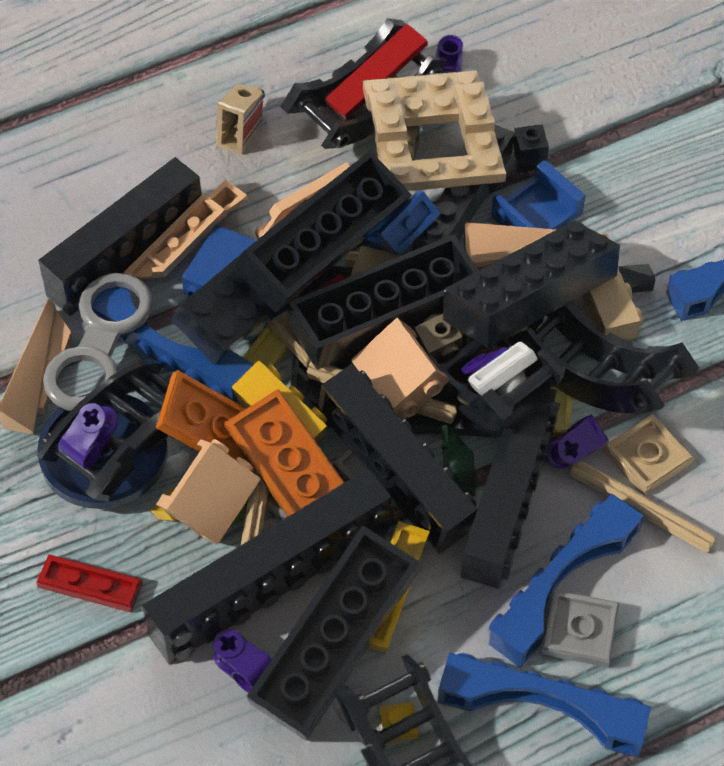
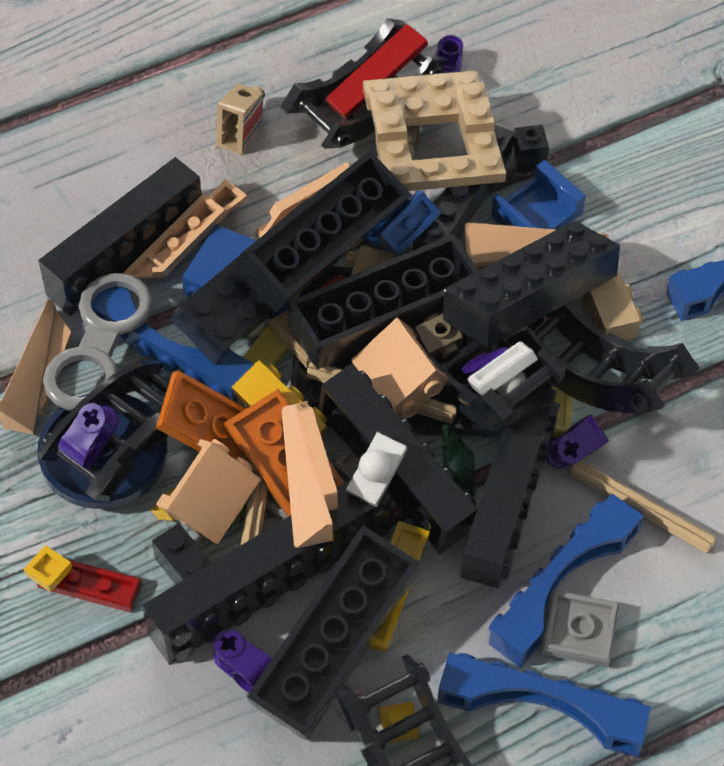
(48, 568): none -> yellow plate
(178, 554): none -> black brick
(309, 477): none -> light nougat wedge
(376, 469): none -> white tile
(639, 277): black slope -> none
(648, 454): tan tile -> none

